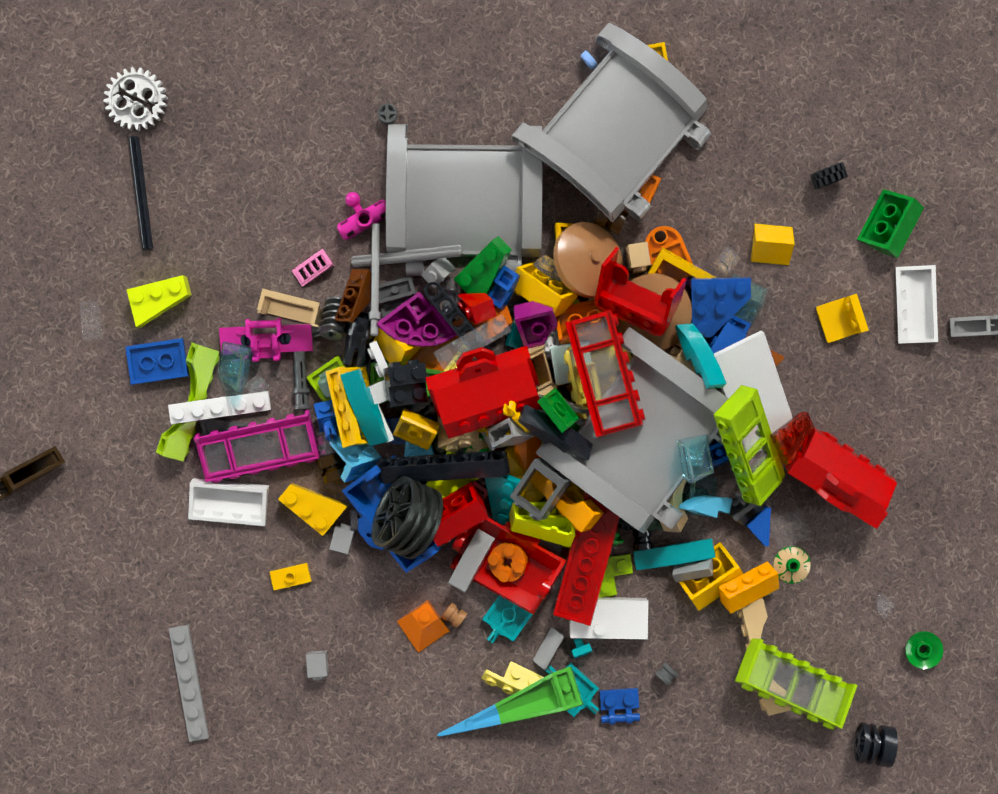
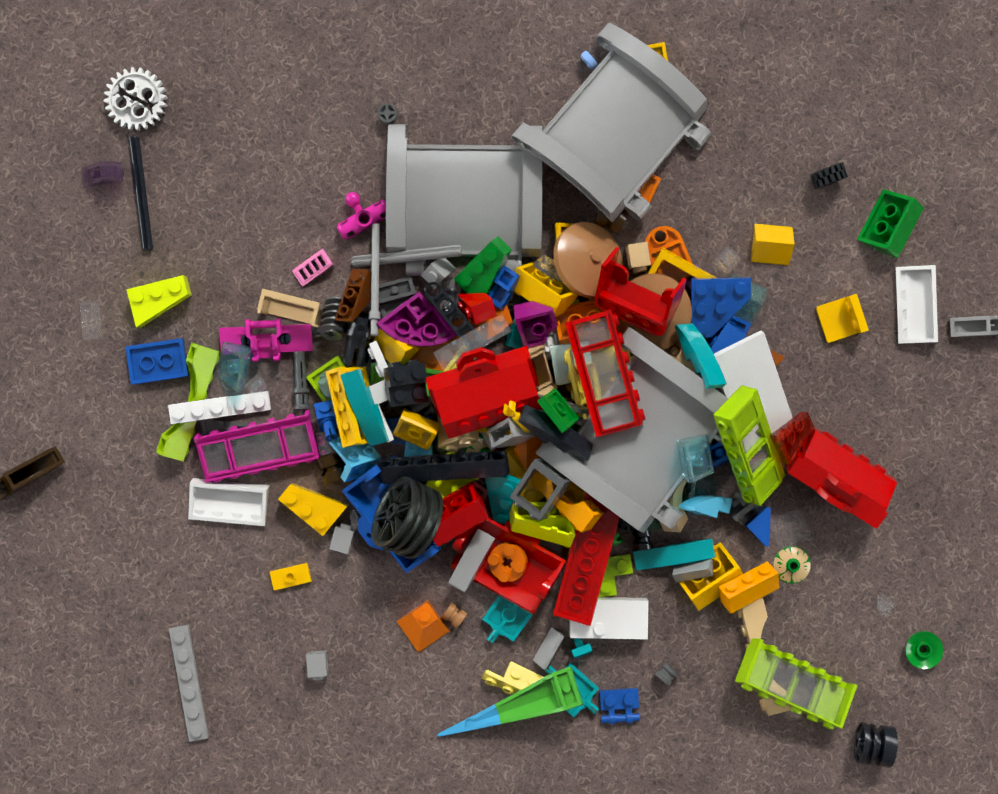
(102, 173): none -> clear purple slope

